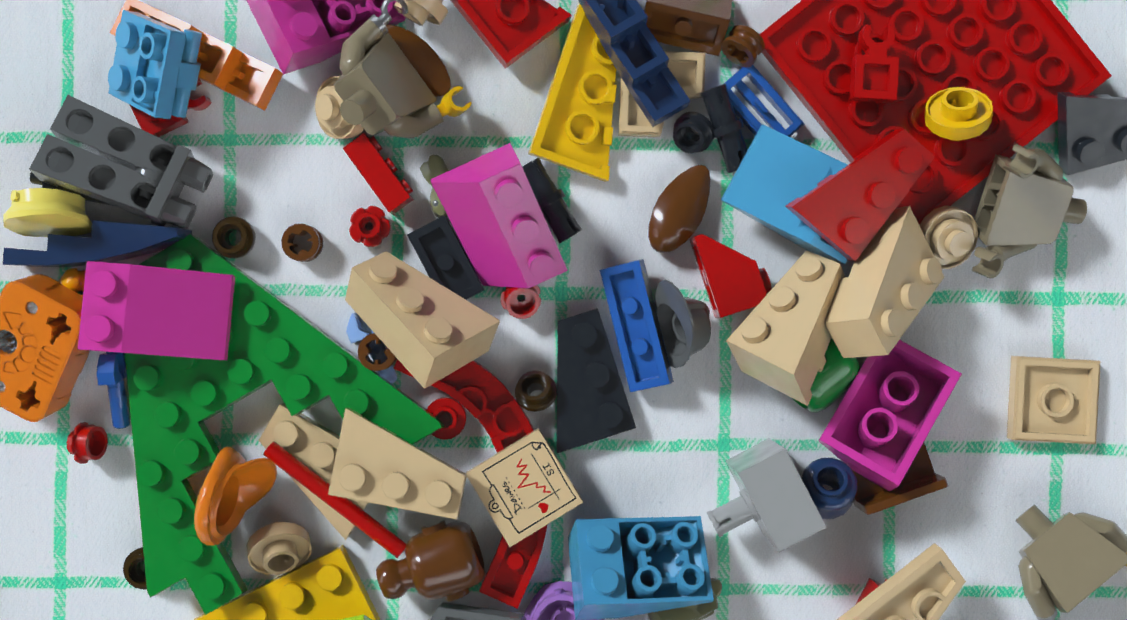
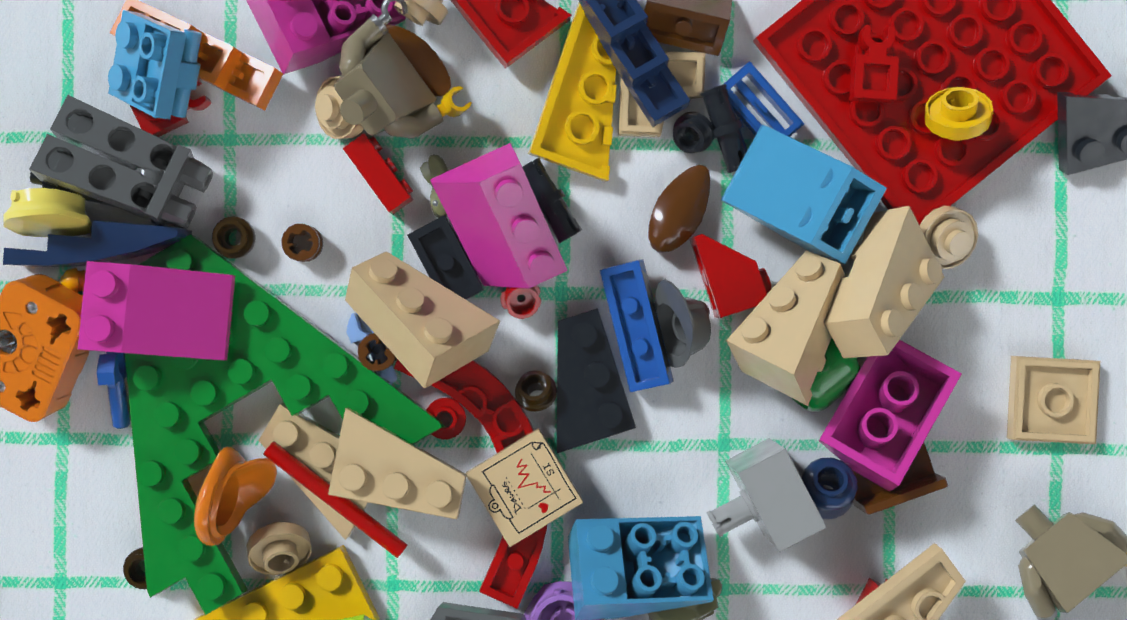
(87, 442): red plate -> none
(380, 229): red plate -> none
(437, 563): reddish brown piece -> none
(743, 45): reddish brown bush -> none
(860, 198): red wing -> none
(1022, 207): dark tan torso -> none

